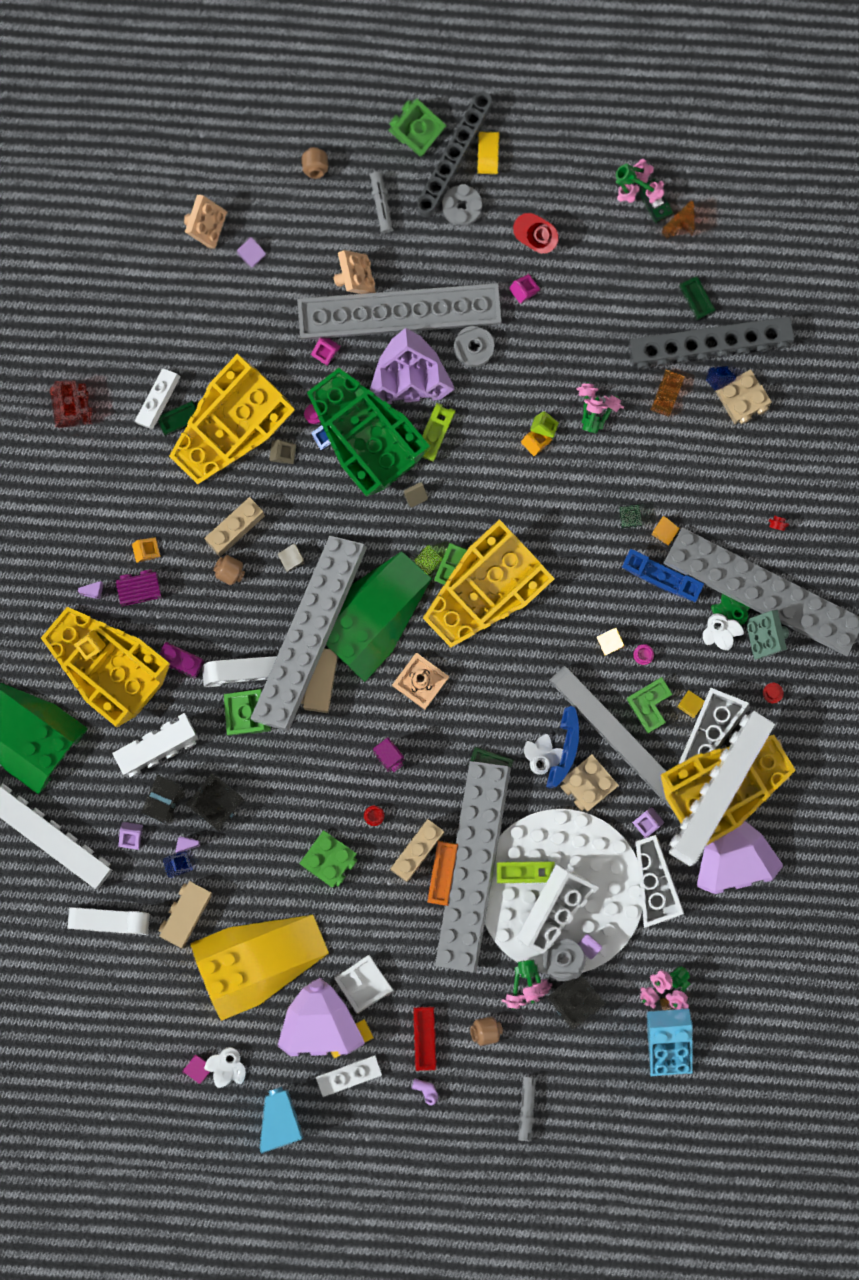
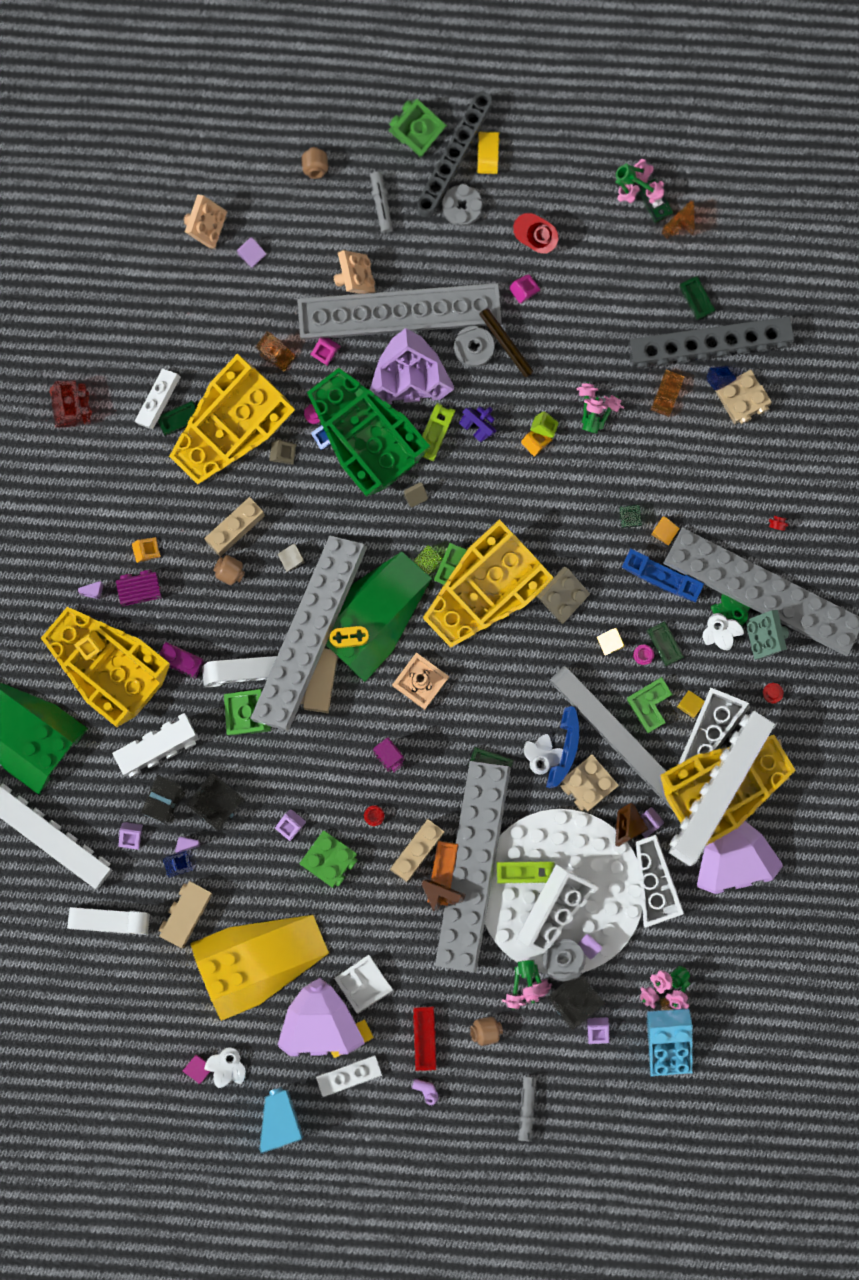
(275, 351): none -> clear orange slope
(290, 825): none -> lavender slope
(350, 642): none -> yellow beam
(436, 892): none -> reddish brown slope
(471, 417): none -> dark purple hips
(506, 342): none -> dark brown axle
(563, 595): none -> dark tan plate
(598, 1030): none -> lavender slope
(628, 824): none -> reddish brown slope
(665, 644): none -> dark green tile

